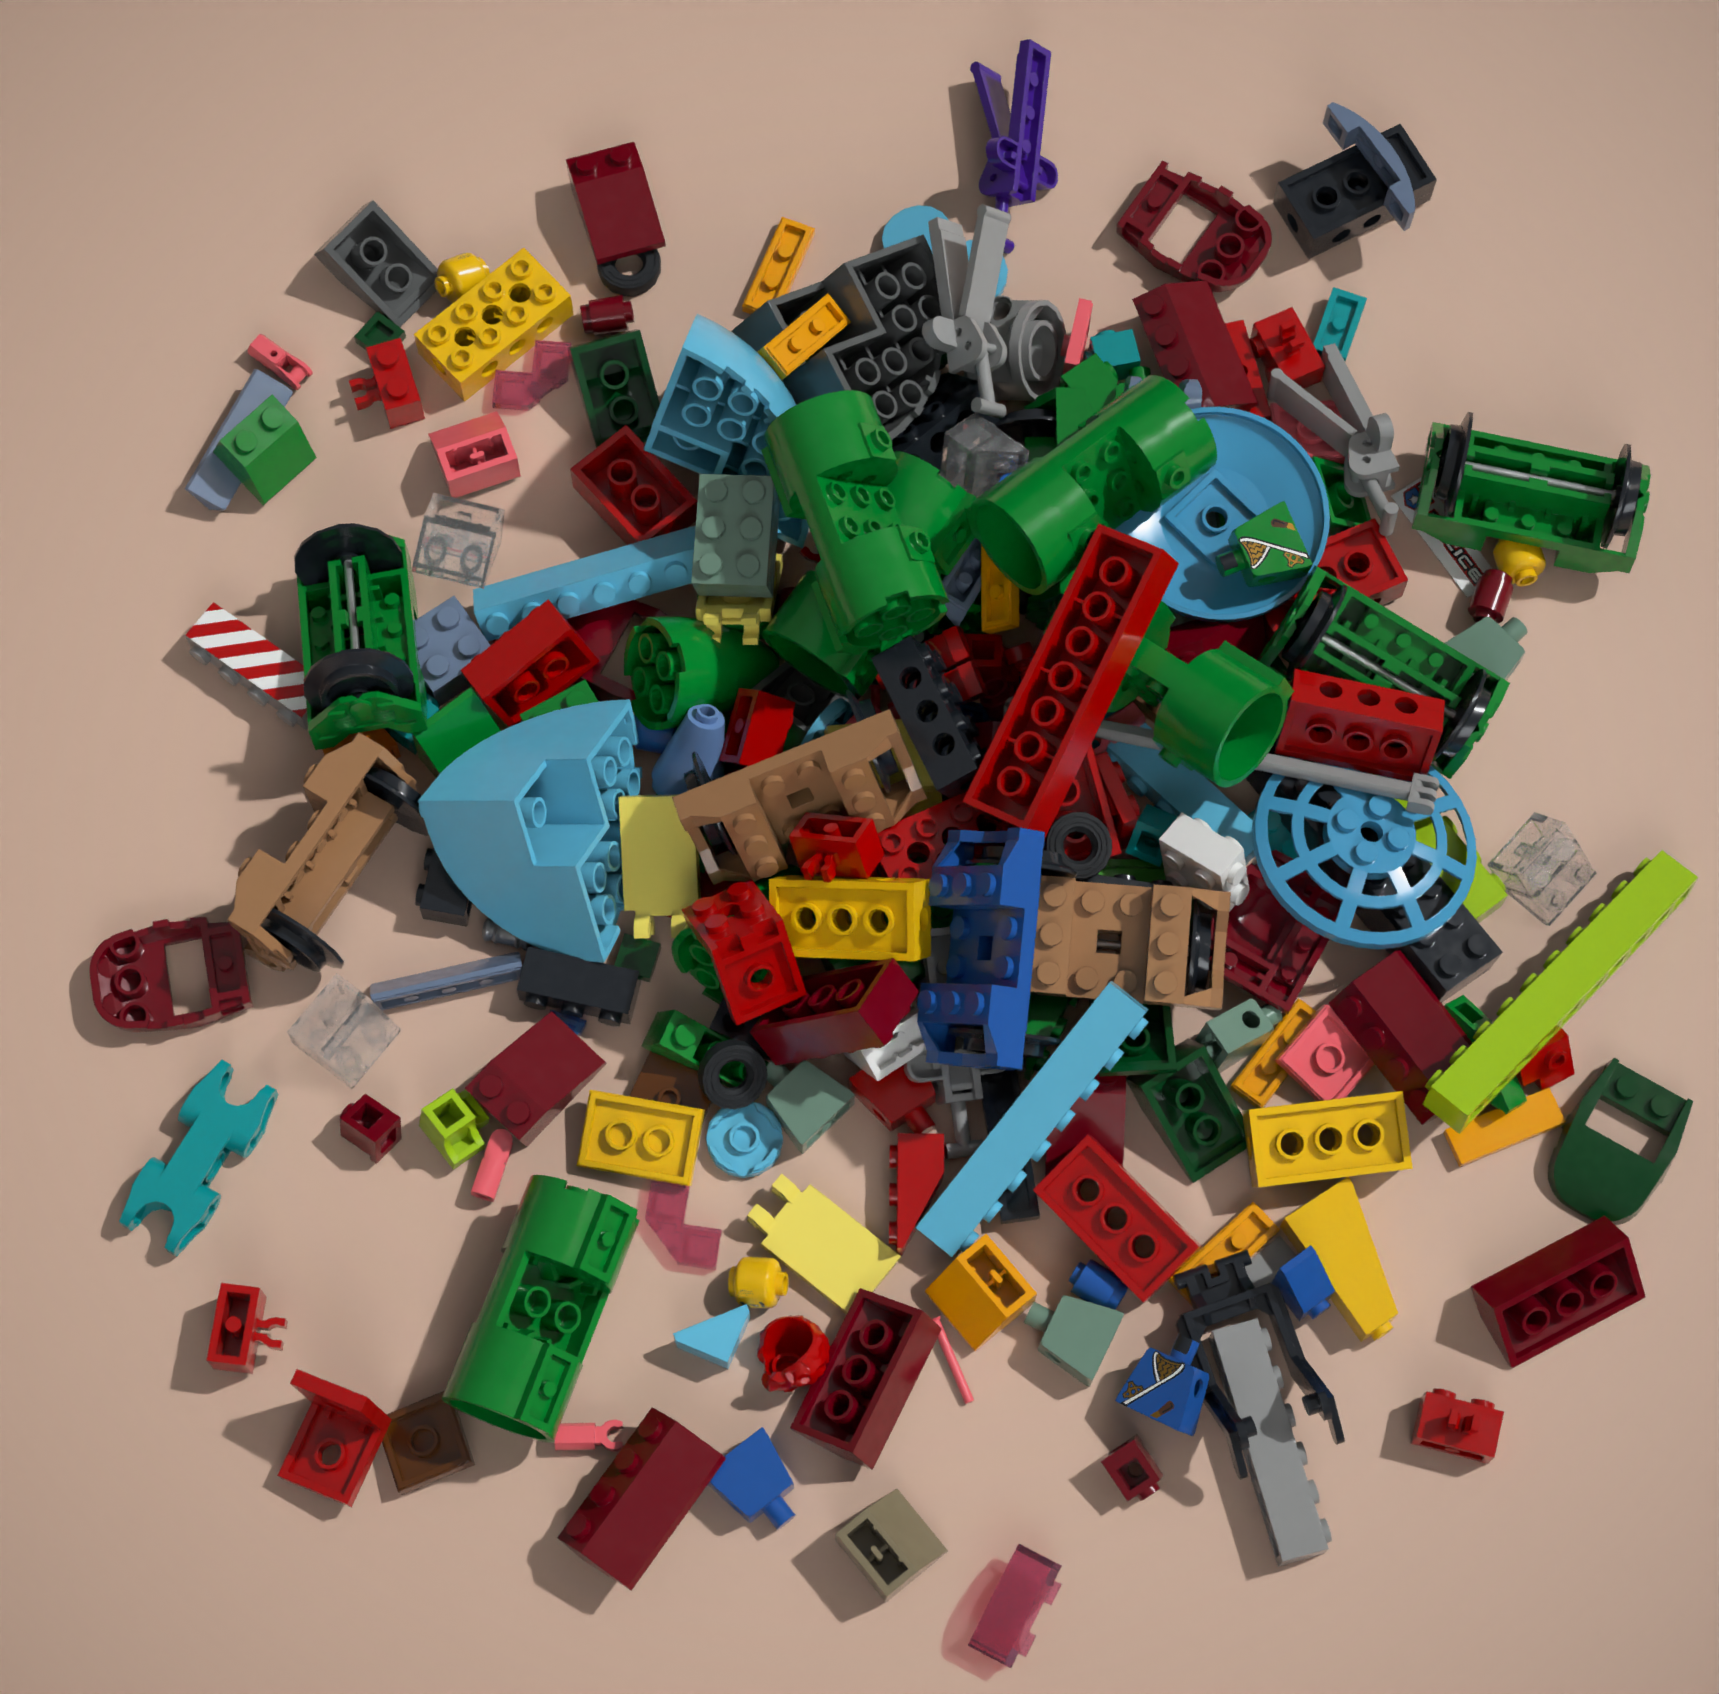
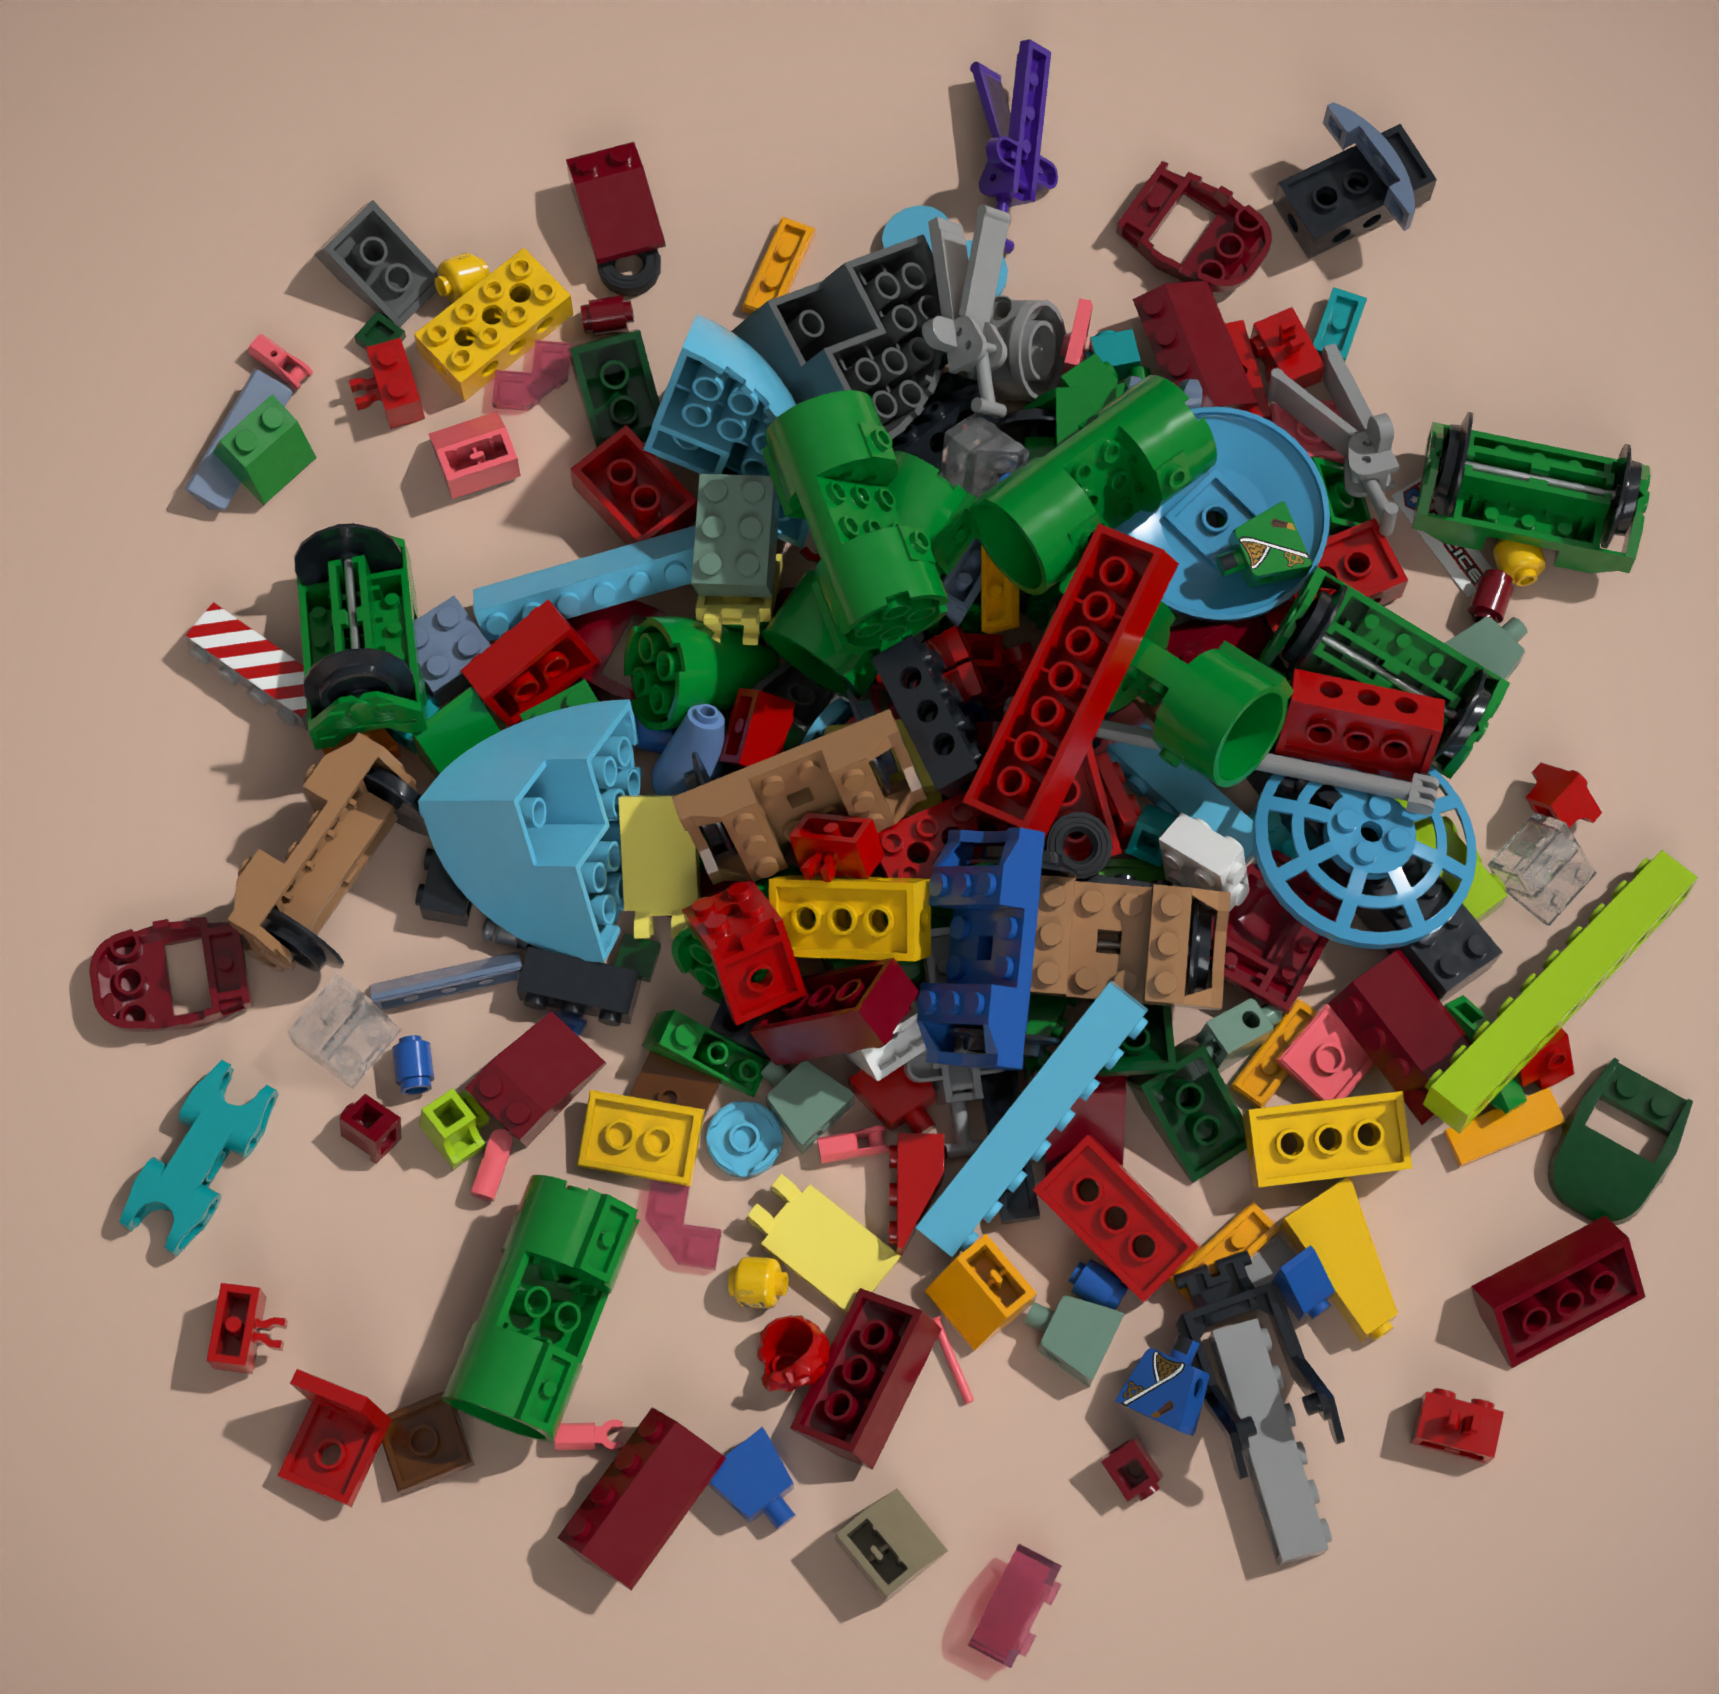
(413, 1065): none -> blue brick
(458, 540): clear slope -> none
(716, 1337): medium azure slope -> none
(744, 1093): black tyre -> none
(804, 336): light orange tile -> none
(845, 1145): none -> coral bar
(1562, 795): none -> red brick

